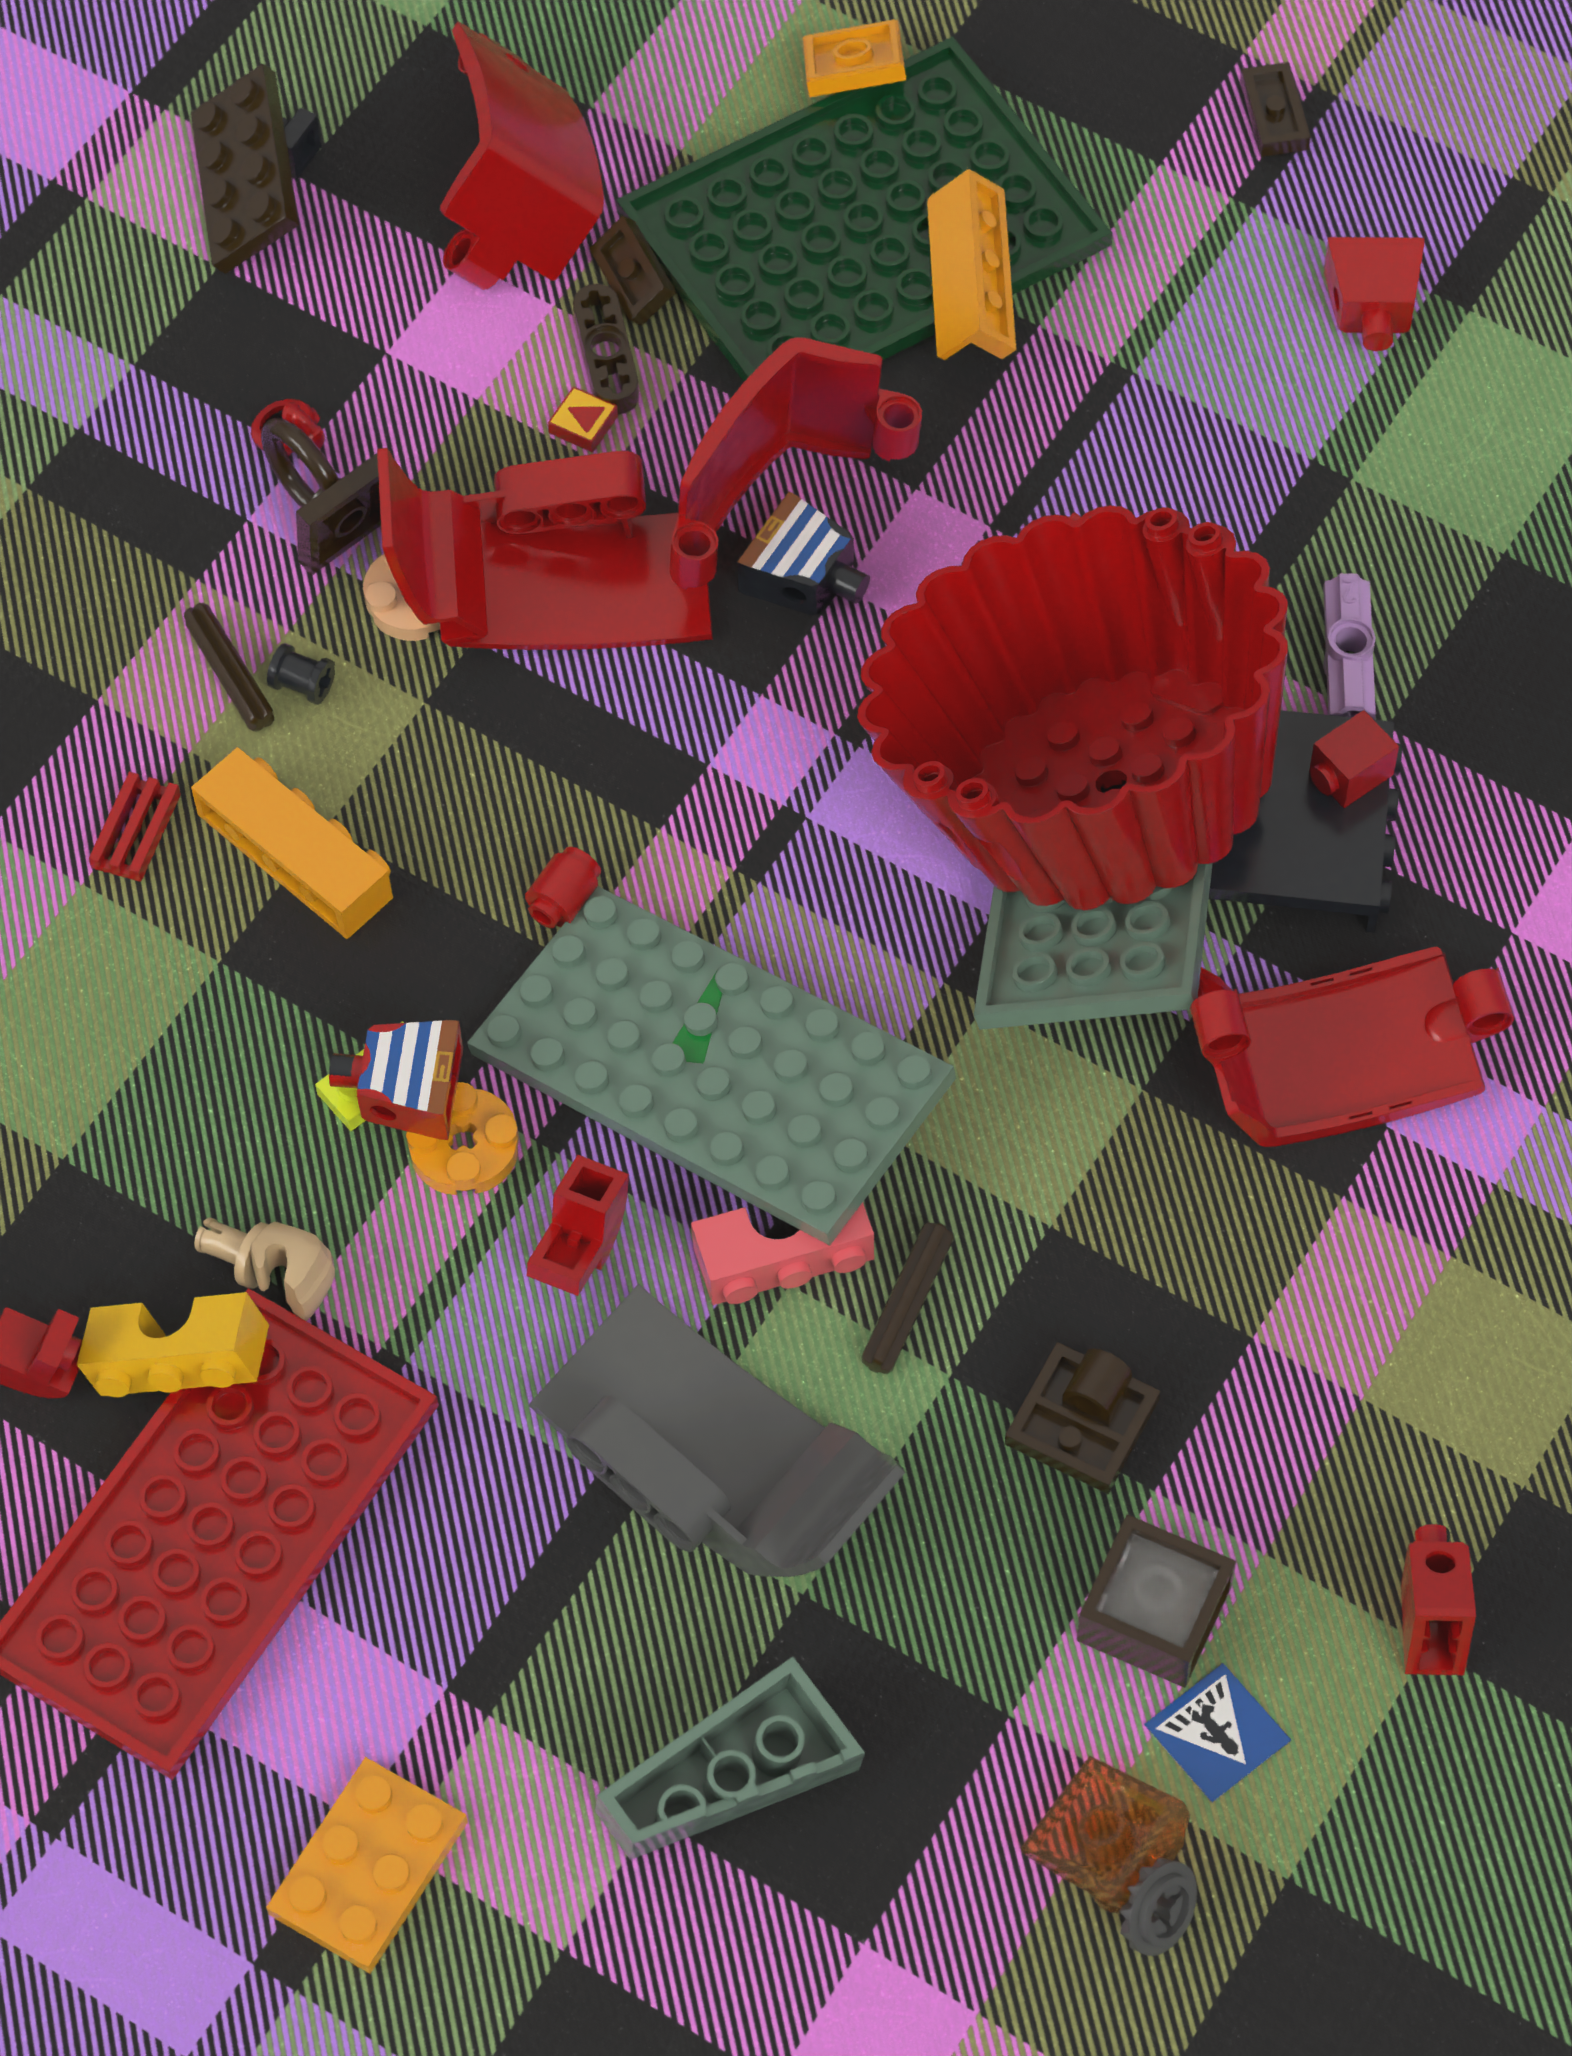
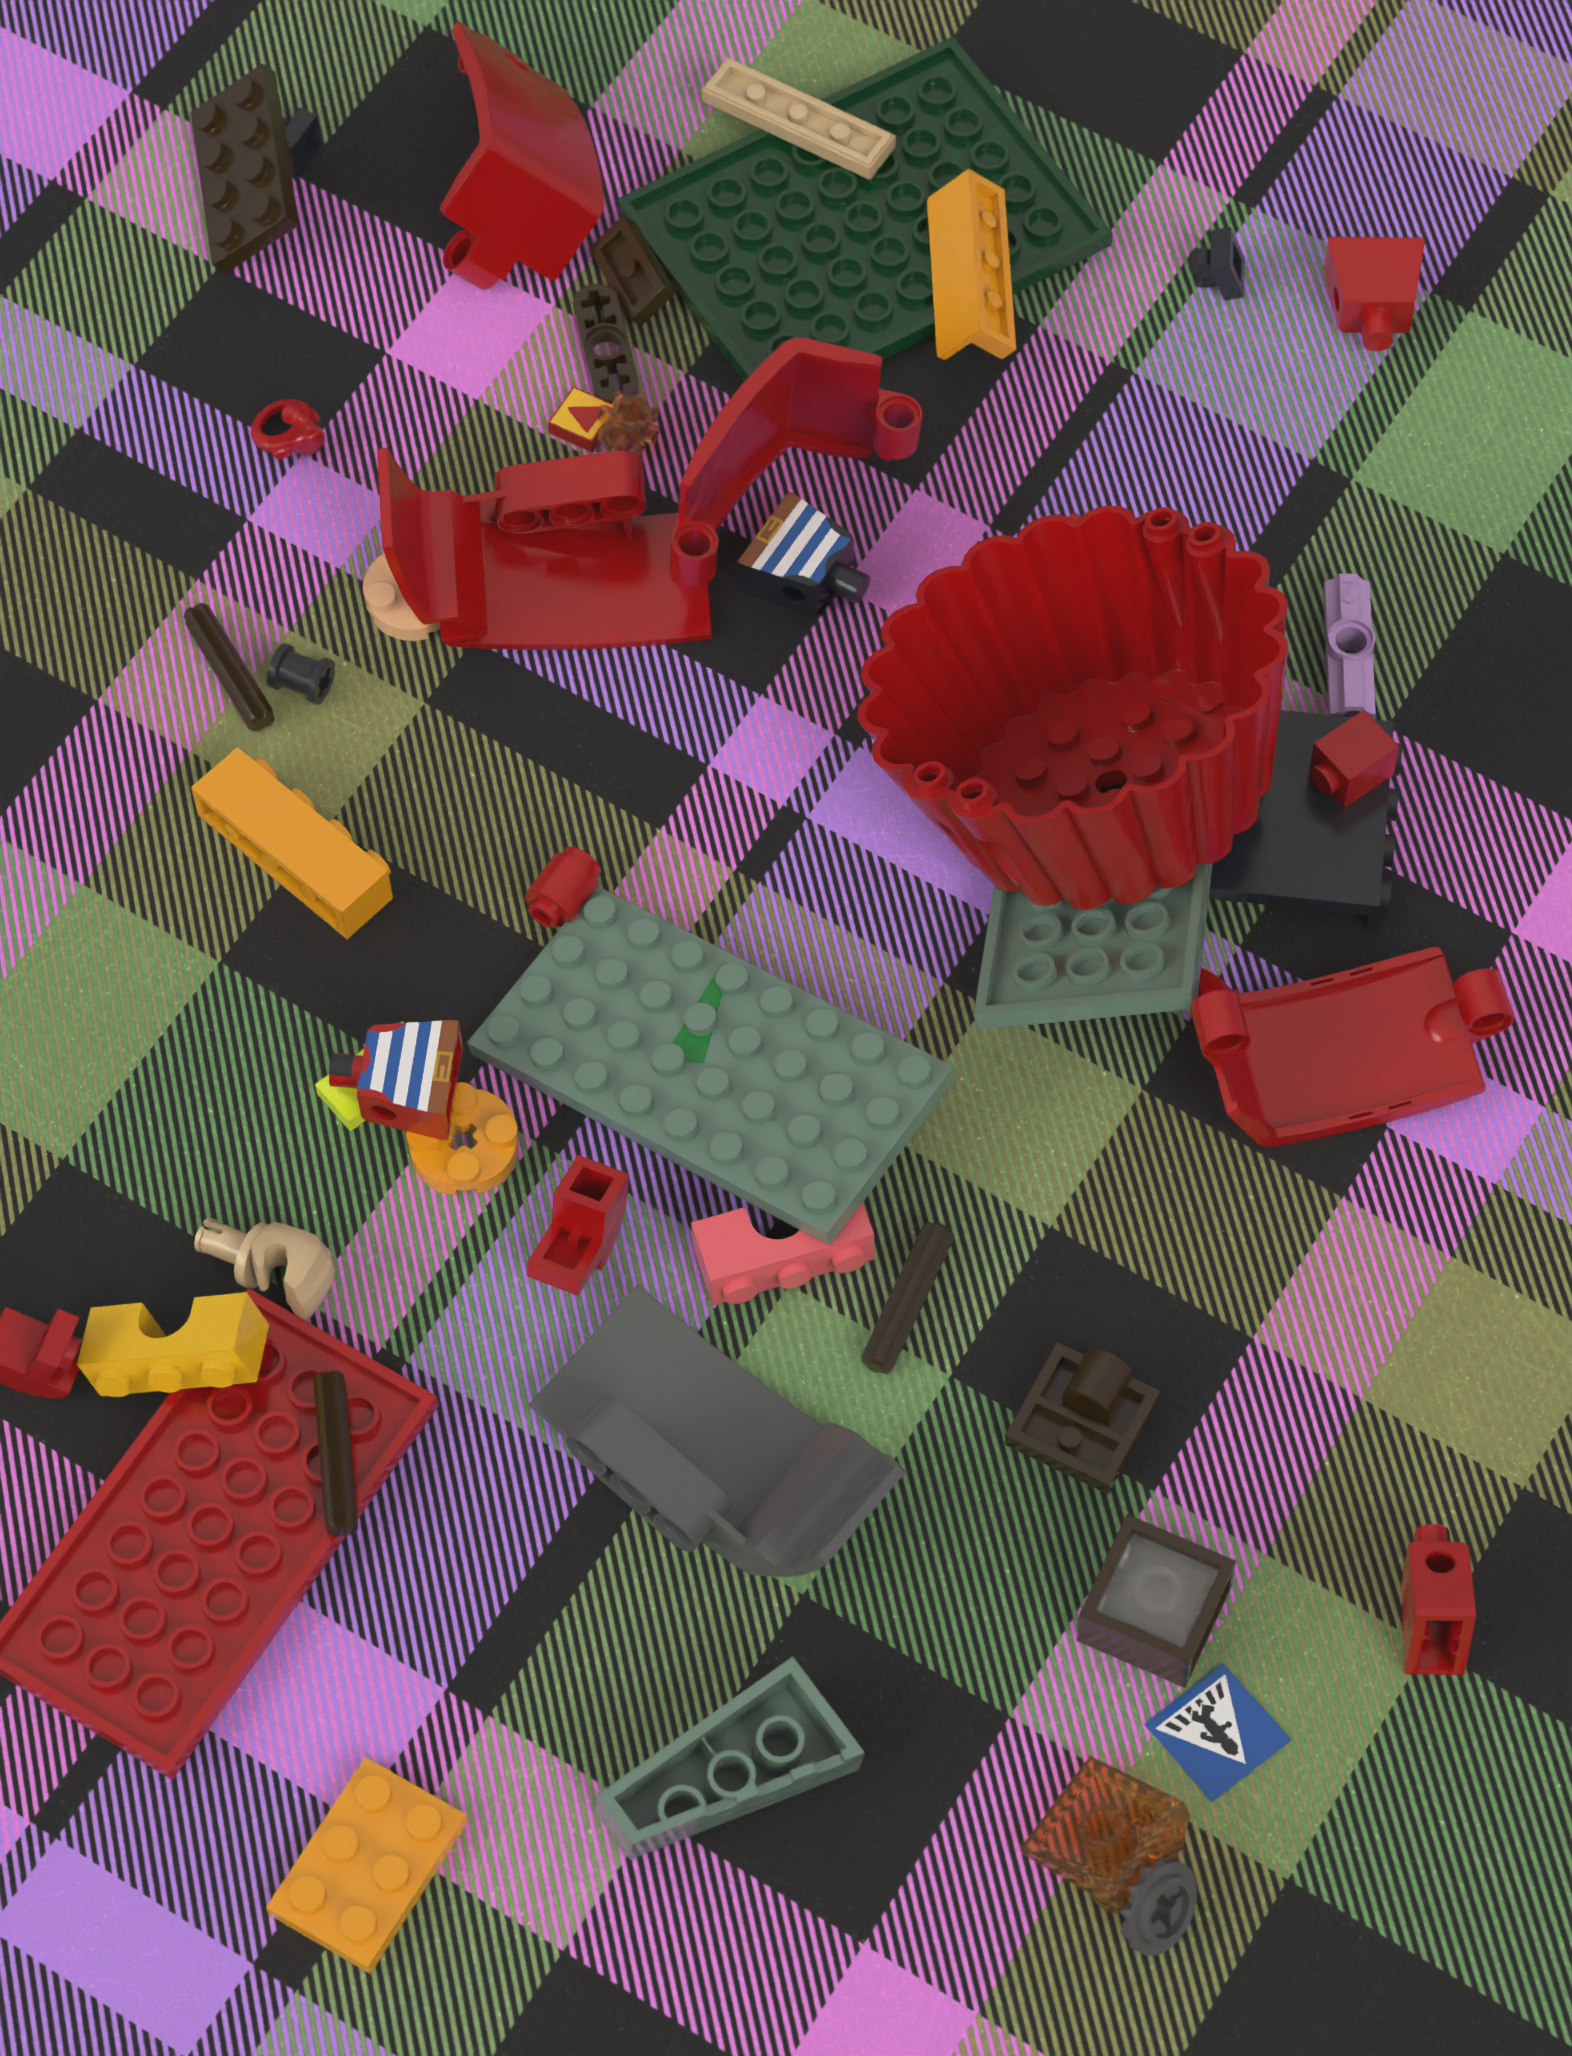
(130, 789): red tile -> none
(335, 1453): none -> dark brown axle
(339, 511): dark brown tile -> none
(630, 410): none -> clear orange gear
(798, 118): none -> tan tile
(853, 58): light orange plate -> none
(1220, 265): none -> black tile
(1275, 109): dark brown plate -> none

